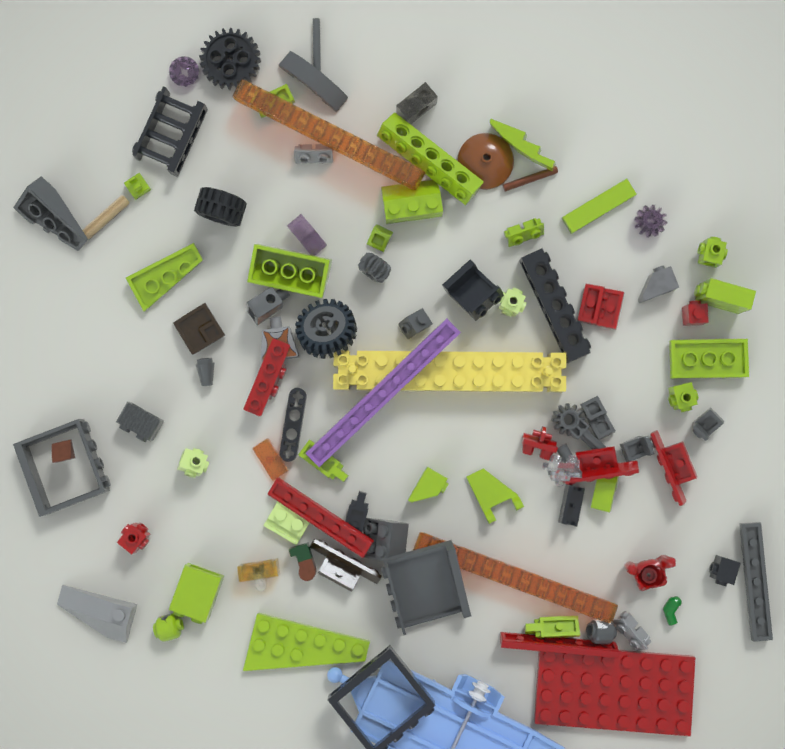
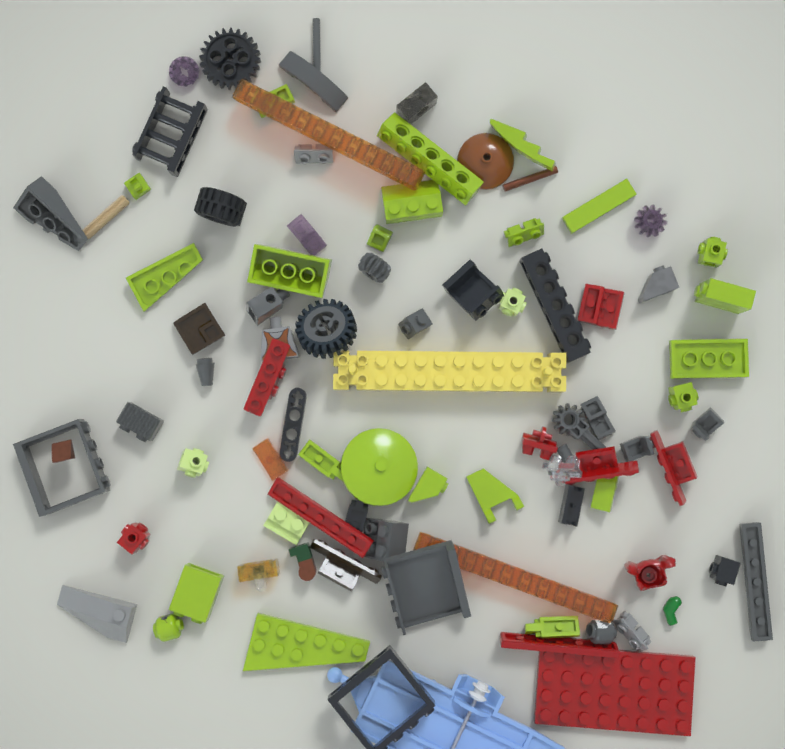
(379, 467): none -> lime dish
(383, 392): medium lavender plate -> none
(695, 313): red brick -> none

